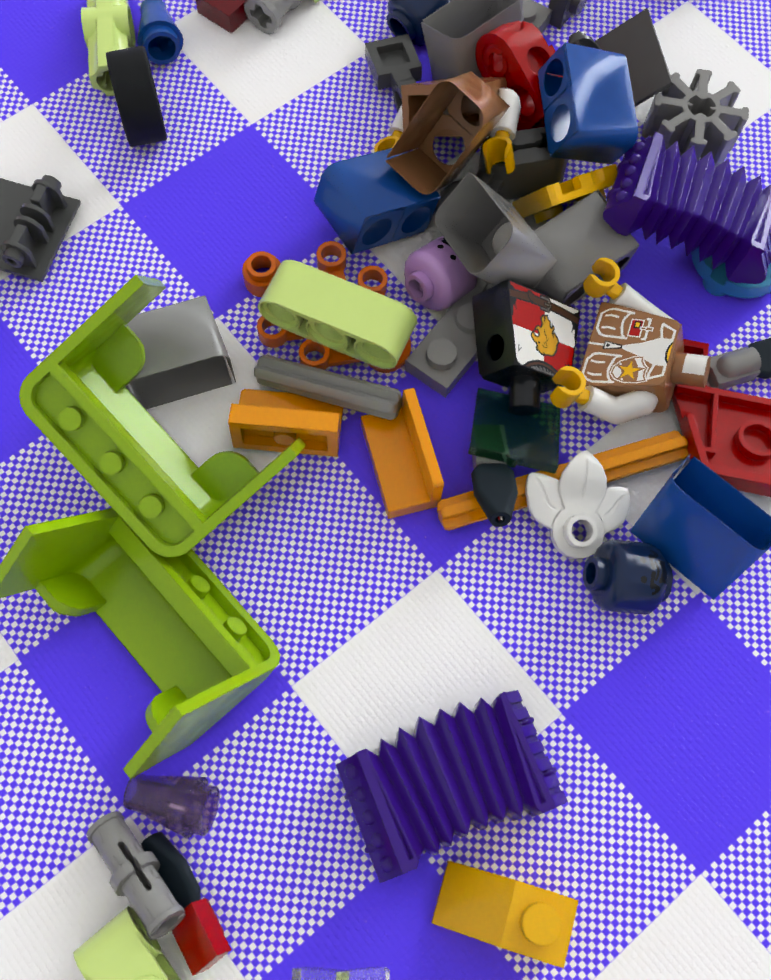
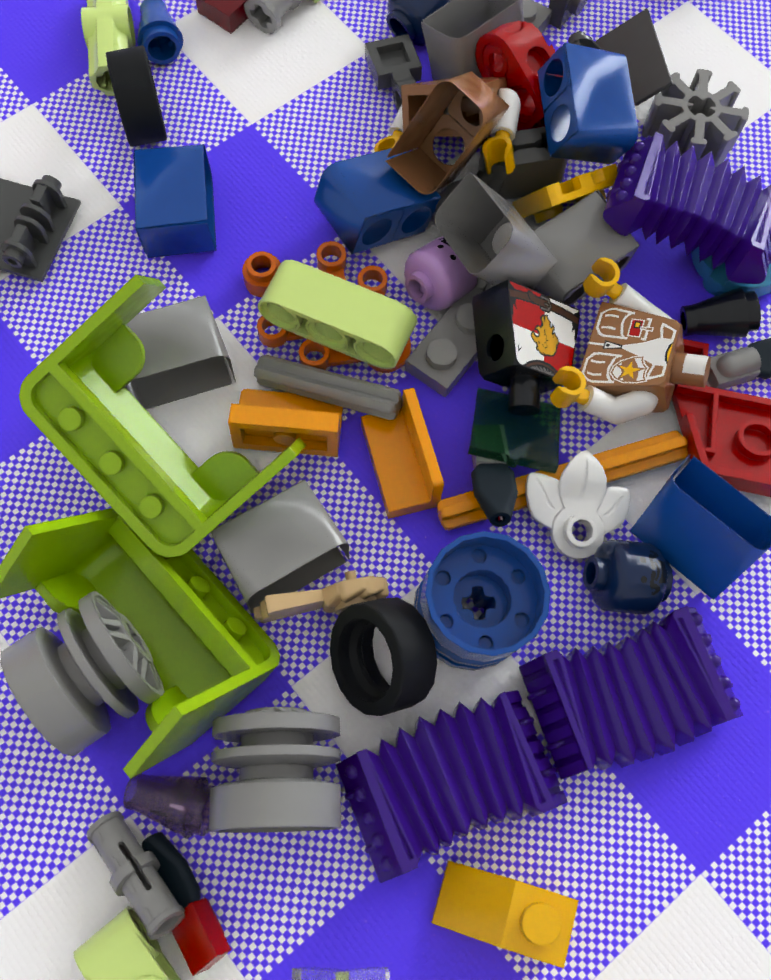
(68, 682): none -> light grey wheel
(174, 200): none -> blue piece
(275, 772): none -> light grey wheel
(280, 544): none -> light grey piece
(331, 598): none -> tan piece
(410, 649): none -> black tyre
(500, 579): none -> blue wheel
(630, 695): none -> dark purple piece
(723, 315): none -> black cone

